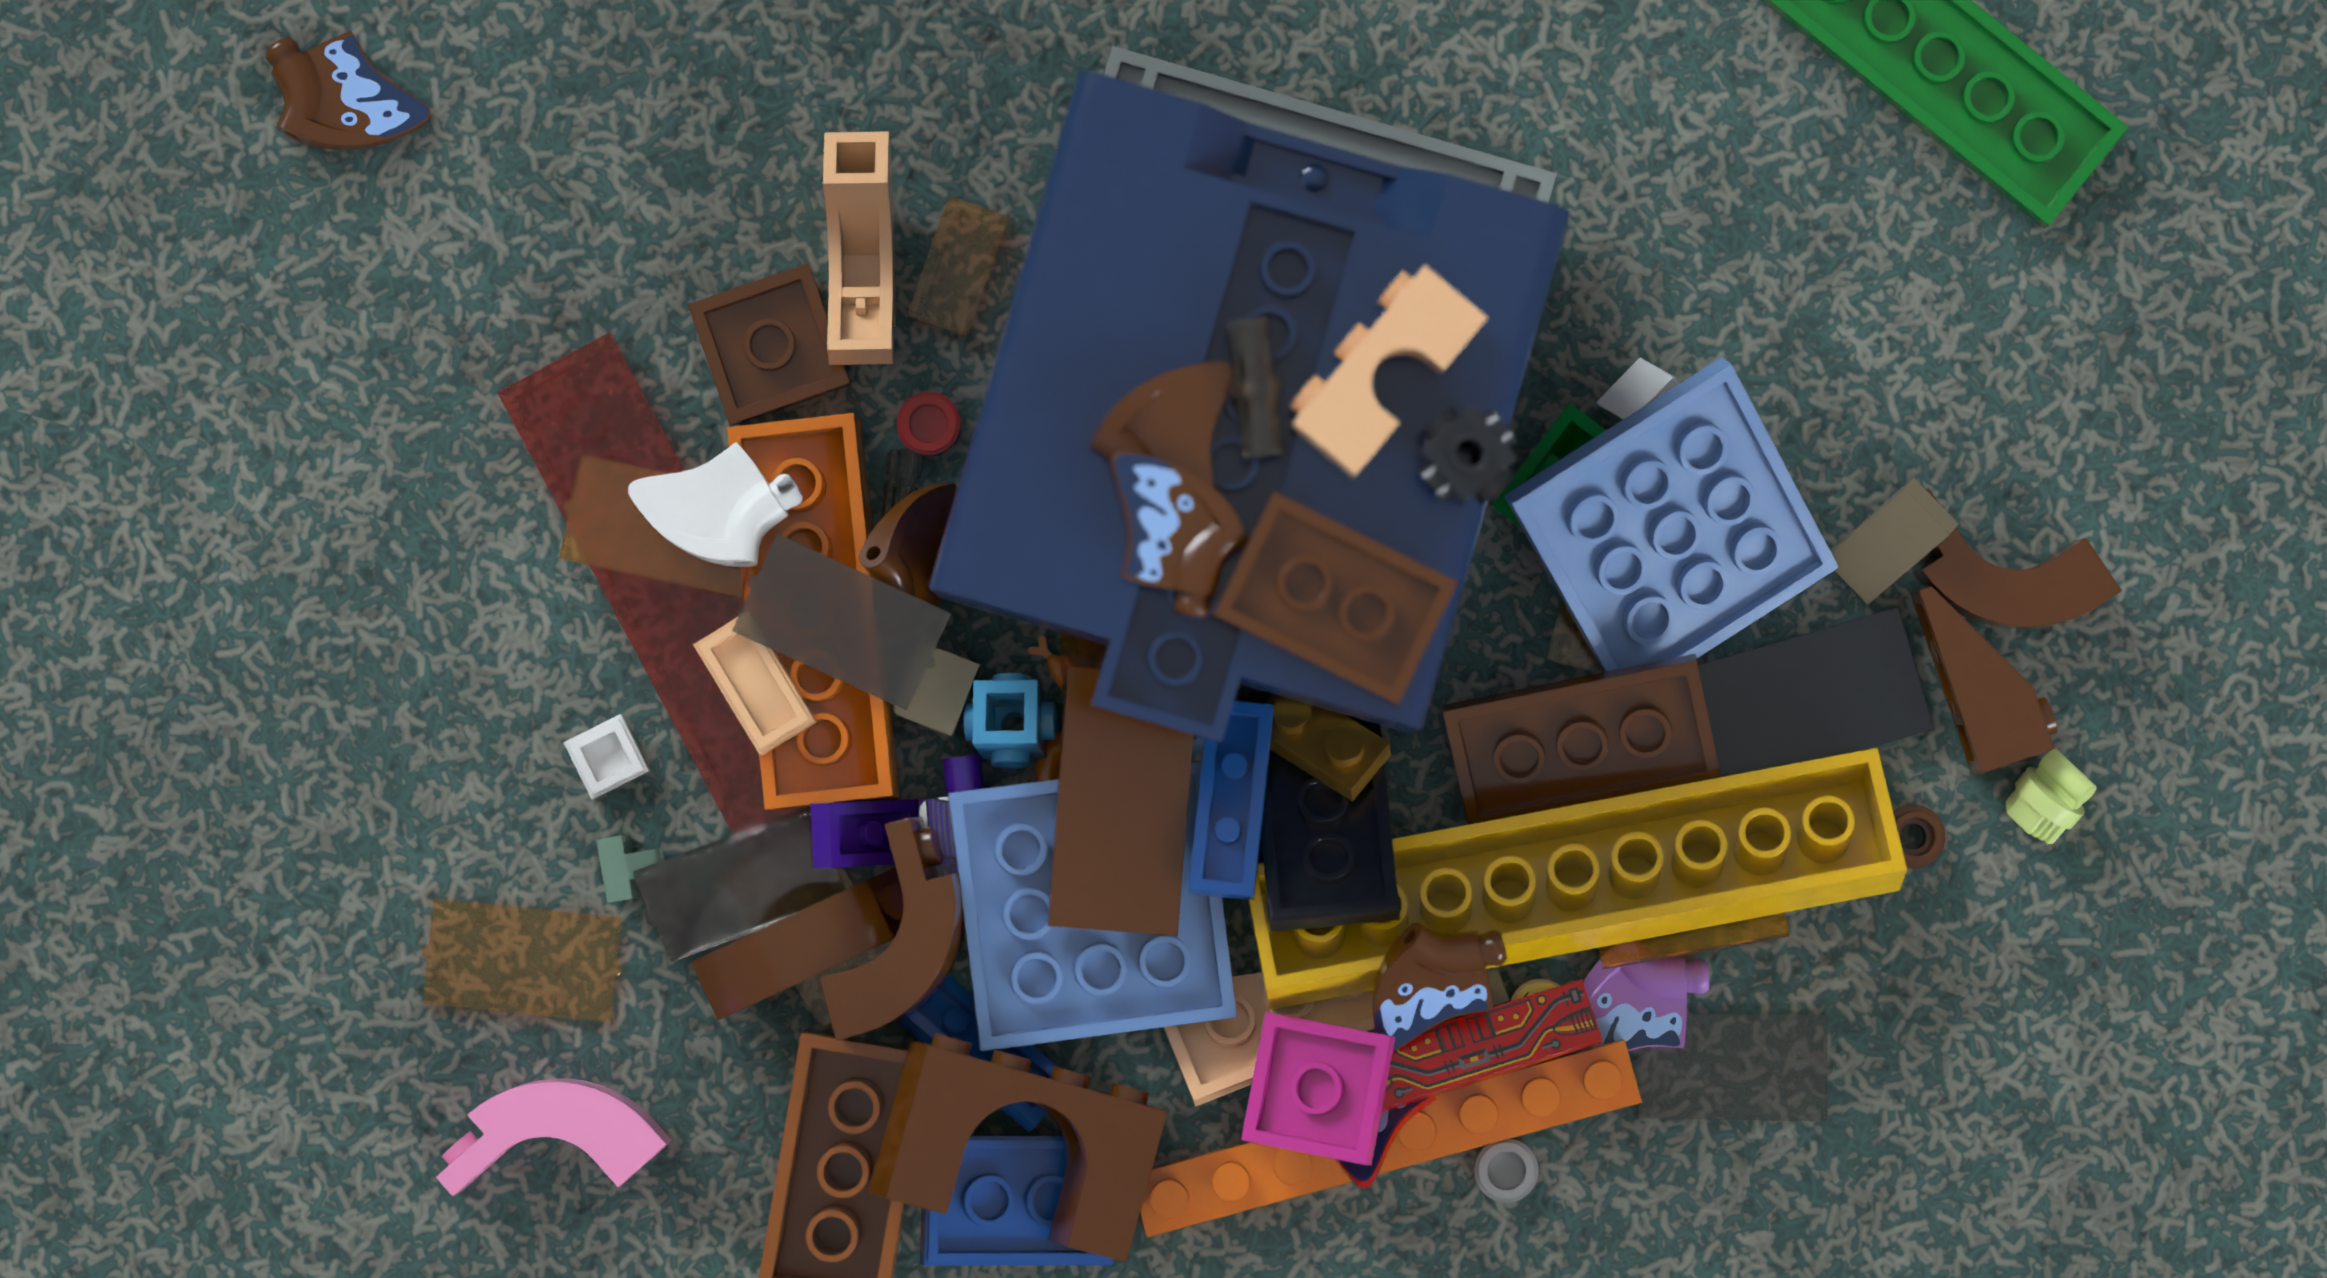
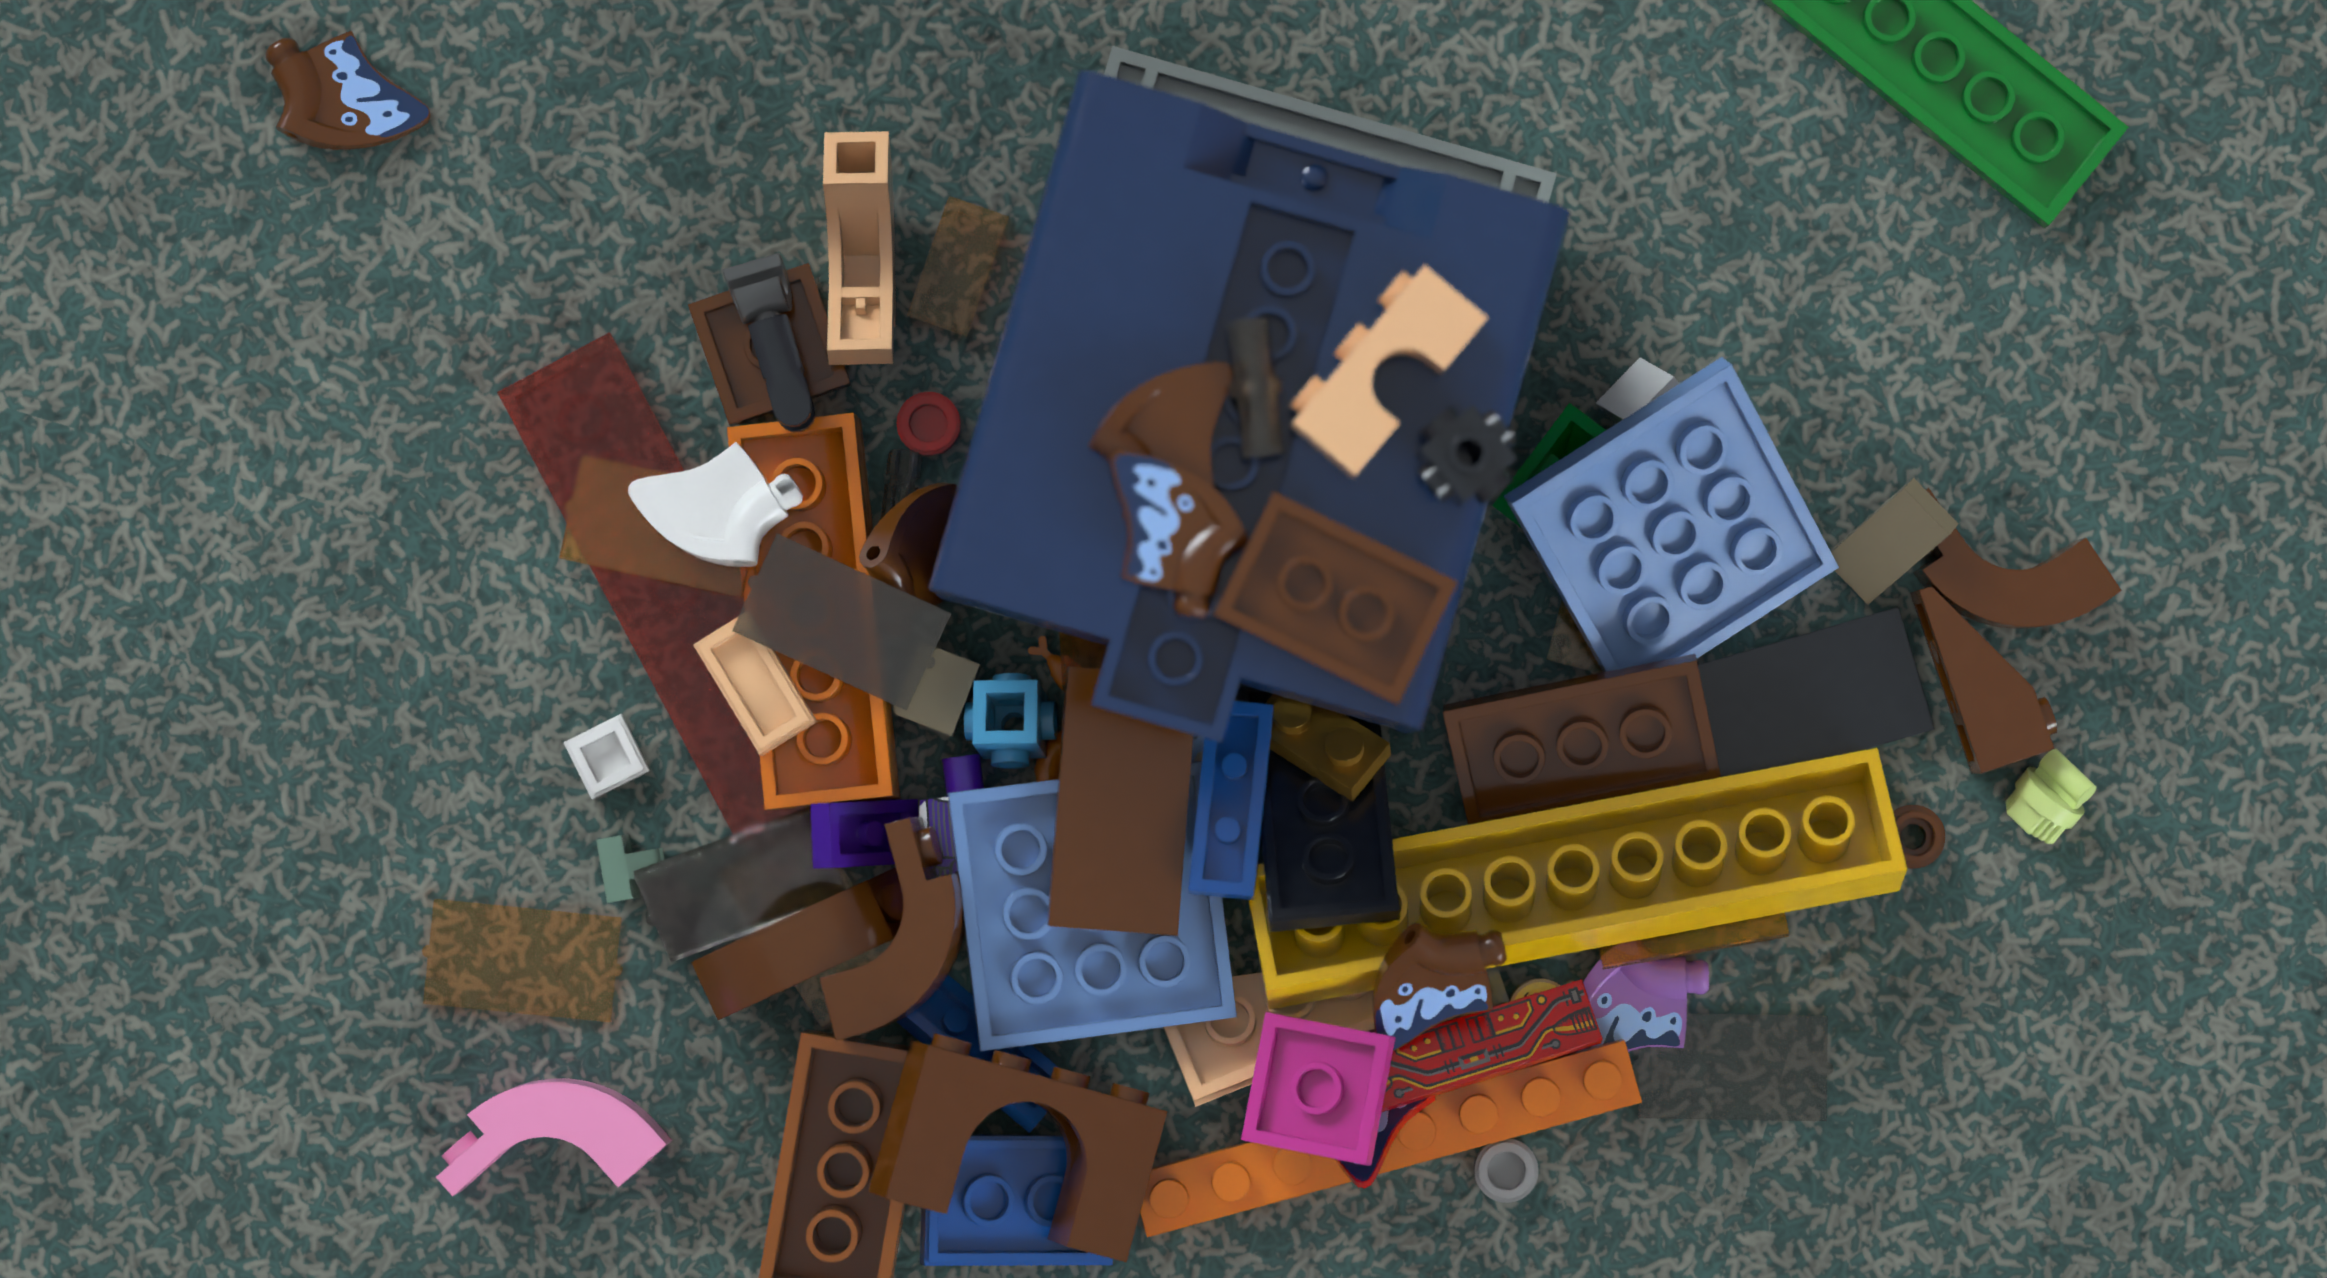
(760, 295): none -> piece

